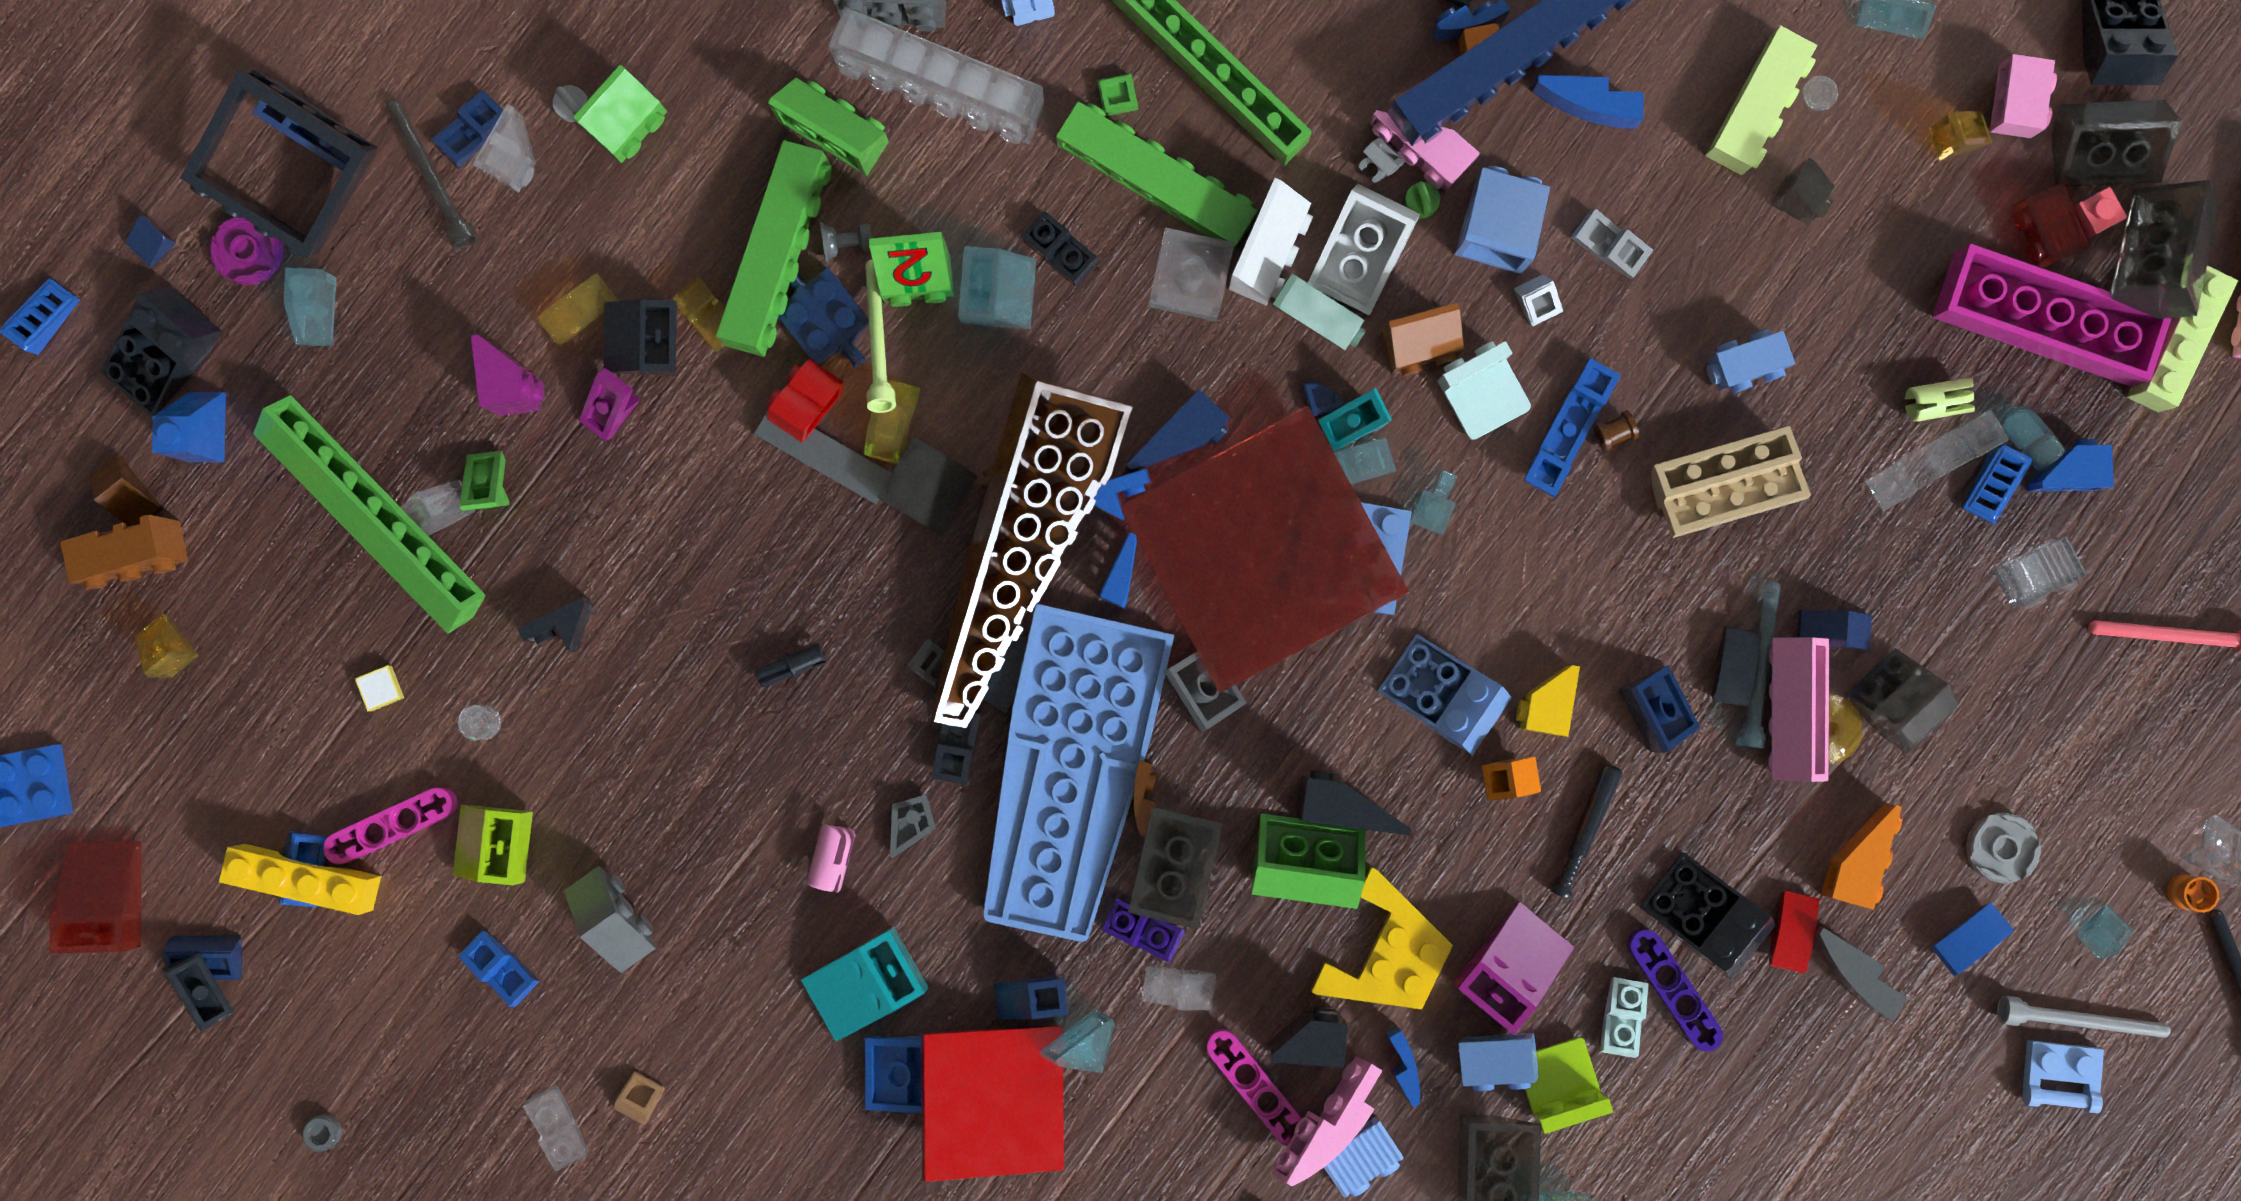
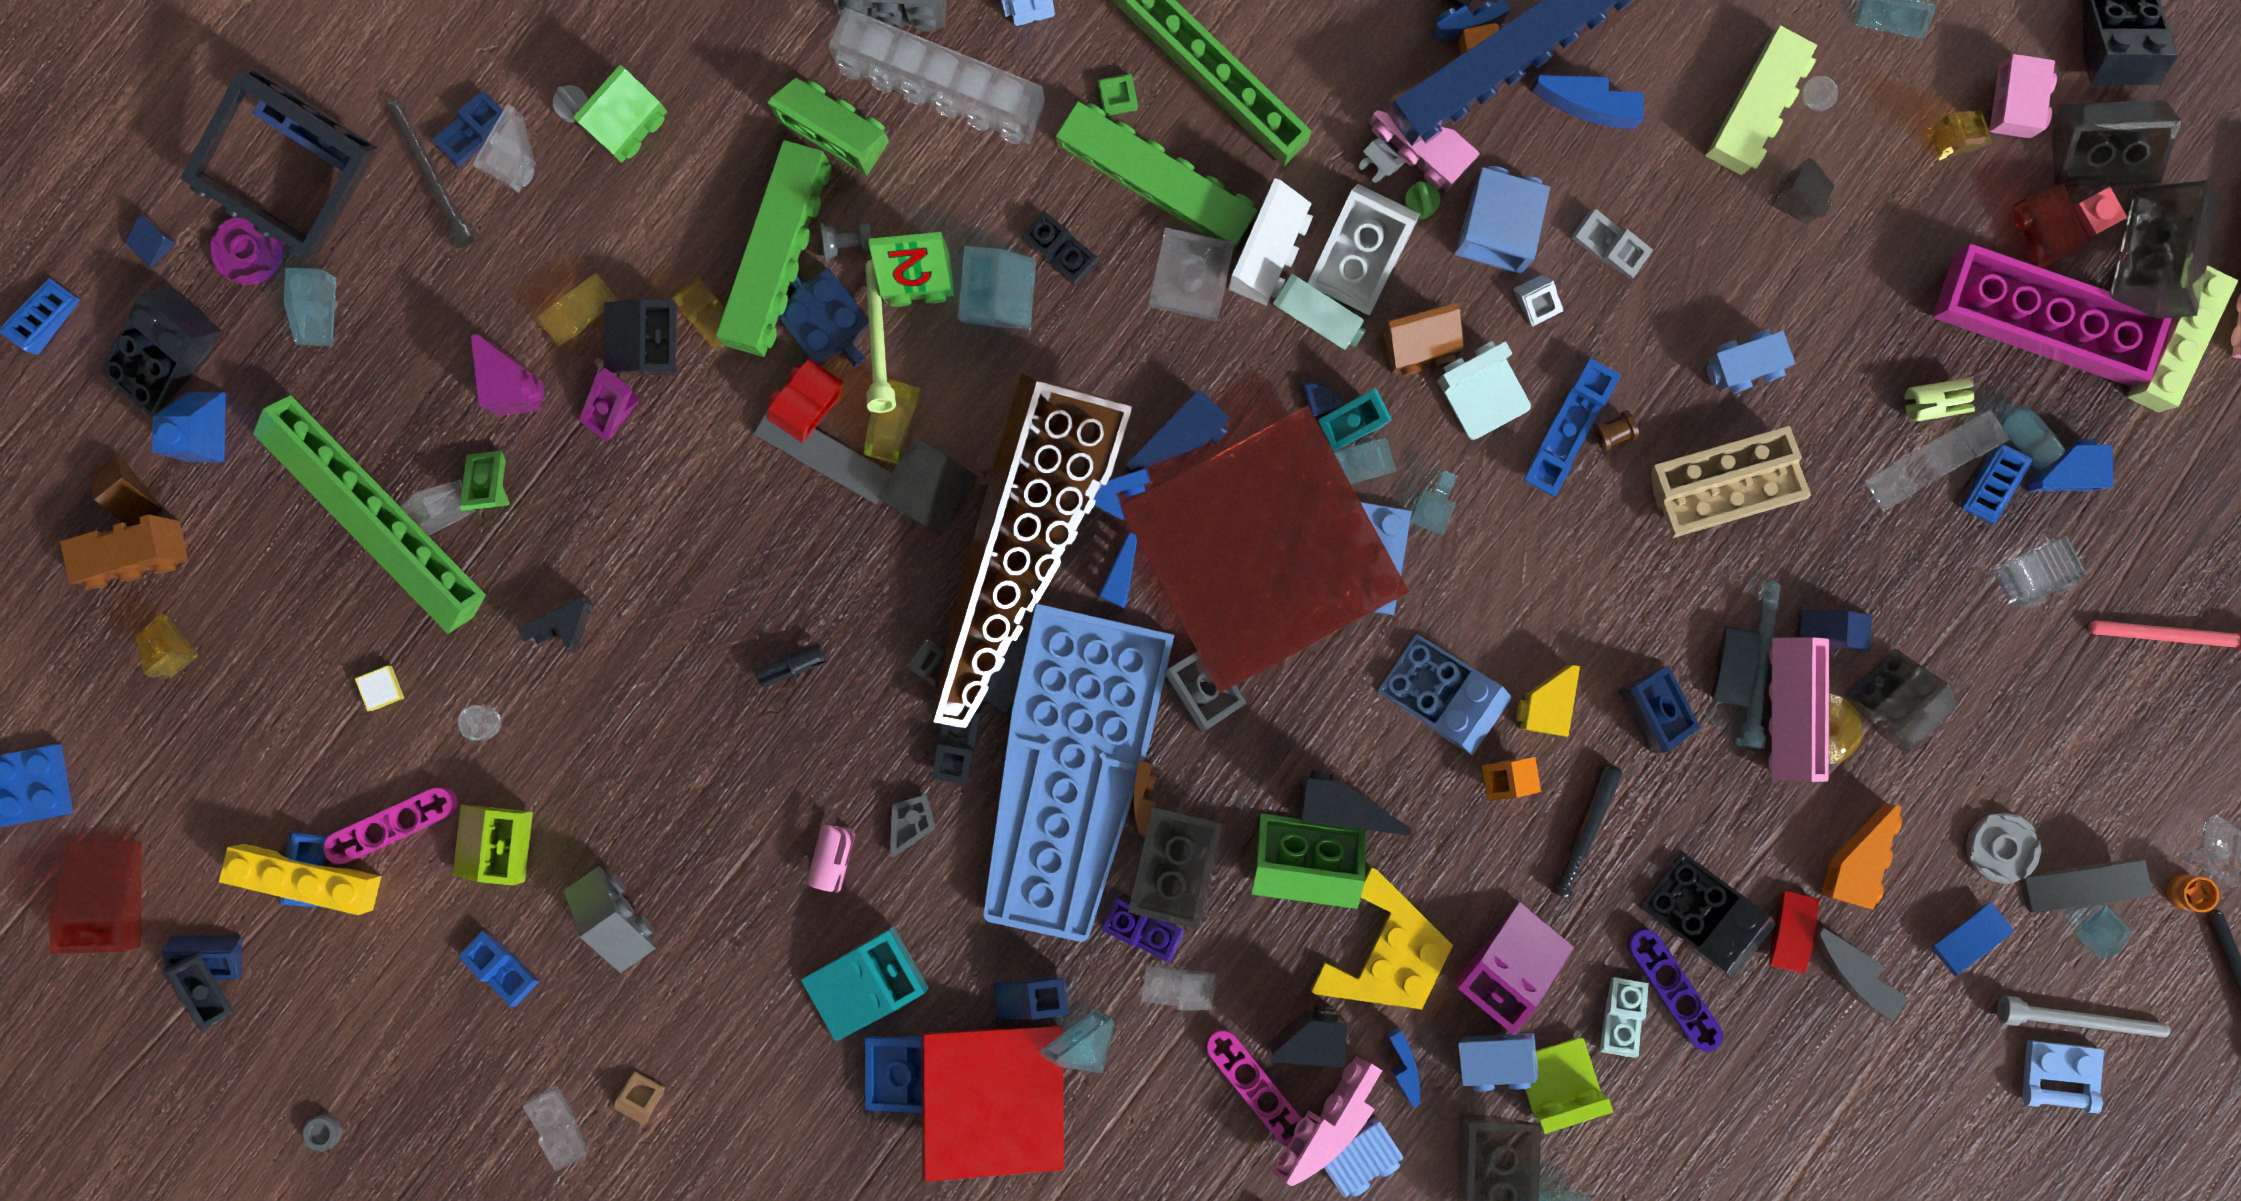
(2088, 885): none -> dark grey slope

